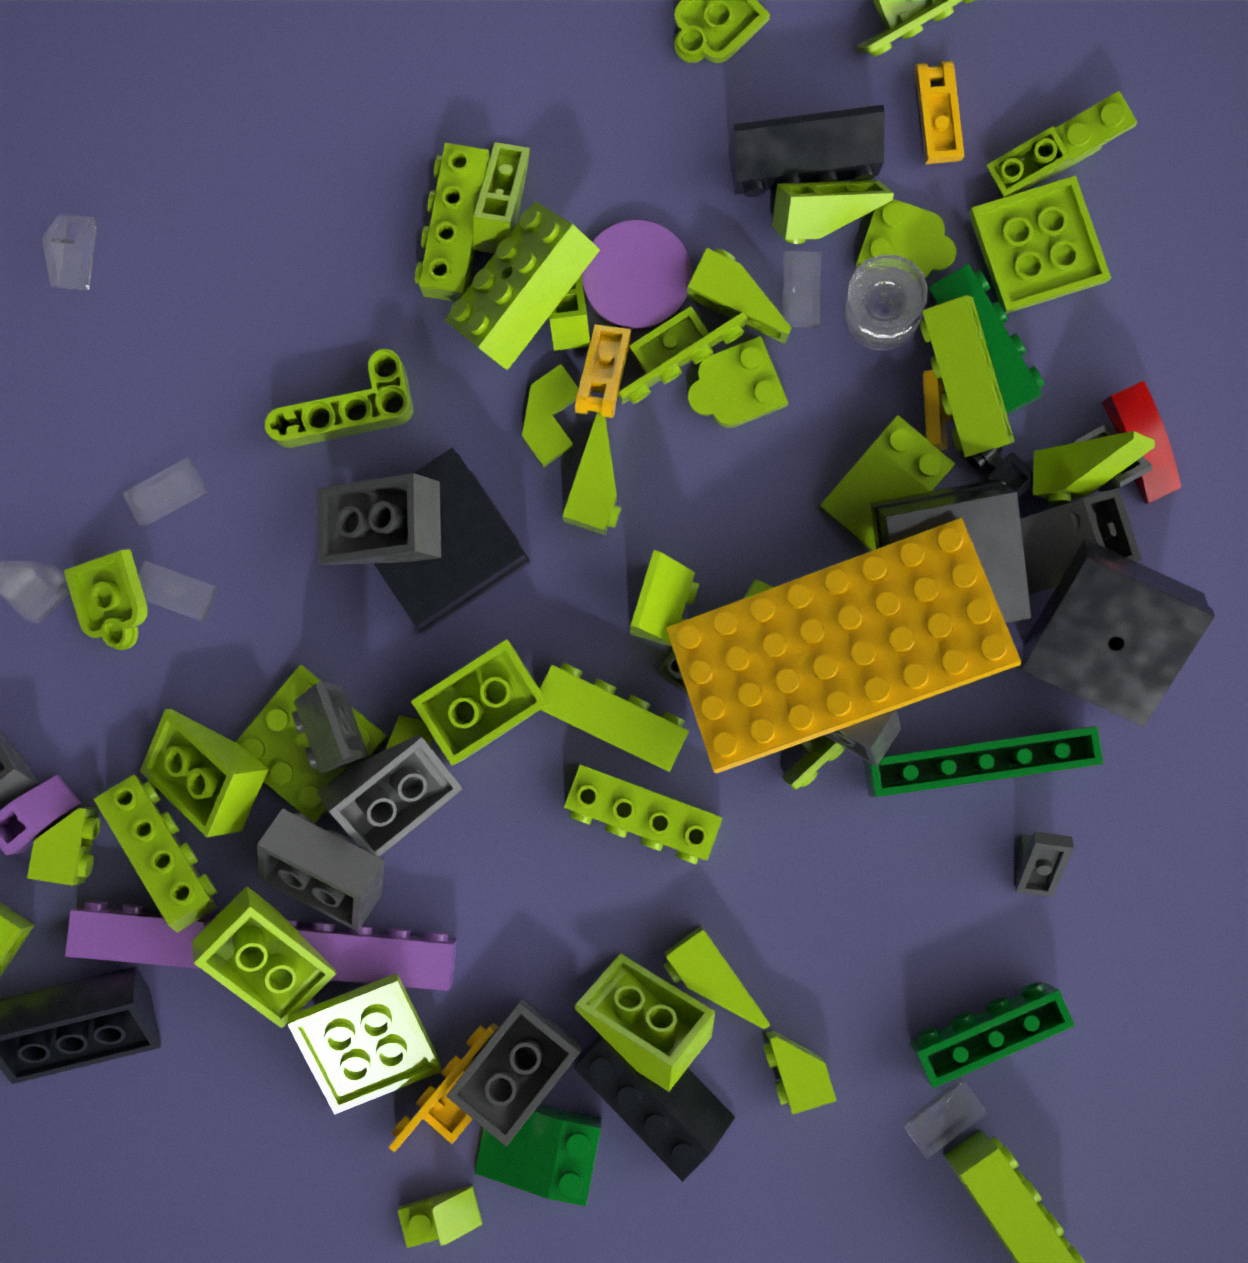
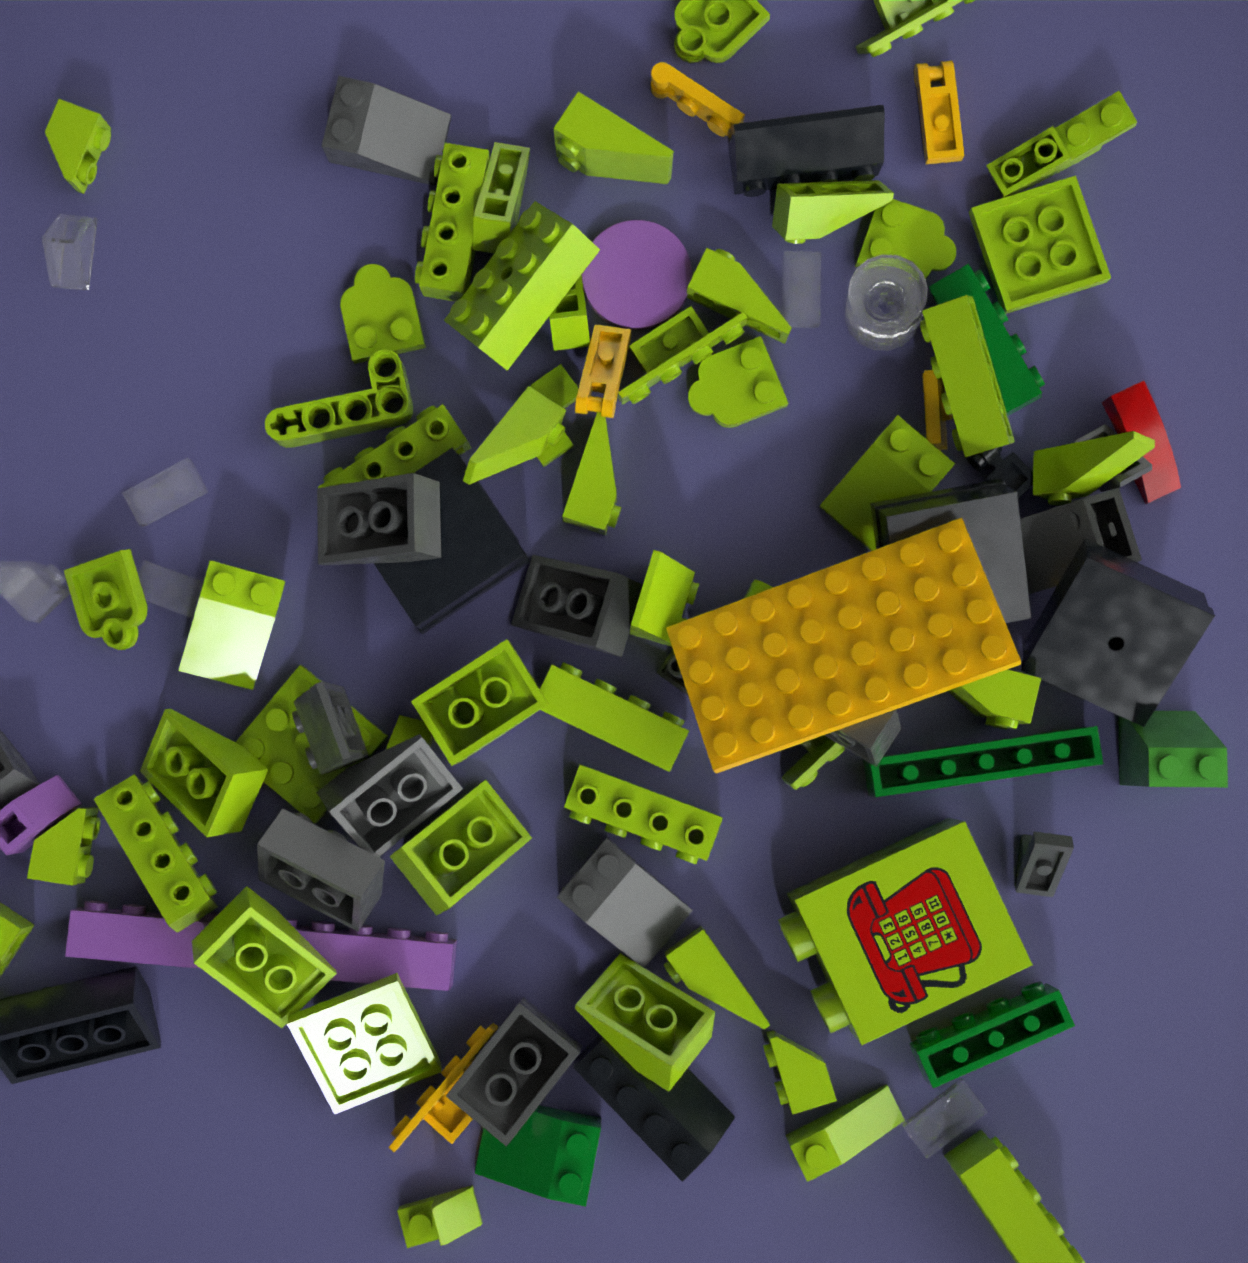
(77, 142): none -> lime slope
(231, 625): none -> slope
(380, 314): none -> lime plate
(384, 131): none -> dark grey slope
(404, 449): none -> lime brick
(461, 848): none -> lime slope
(518, 437): none -> lime slope
(577, 604): none -> dark grey slope
(607, 146): none -> lime slope
(624, 902): none -> dark grey slope
(694, 99): none -> yellow plate
(844, 1132): none -> lime slope
(904, 932): none -> lime brick
(1001, 698): none -> lime slope
(1171, 752): none -> bright green slope

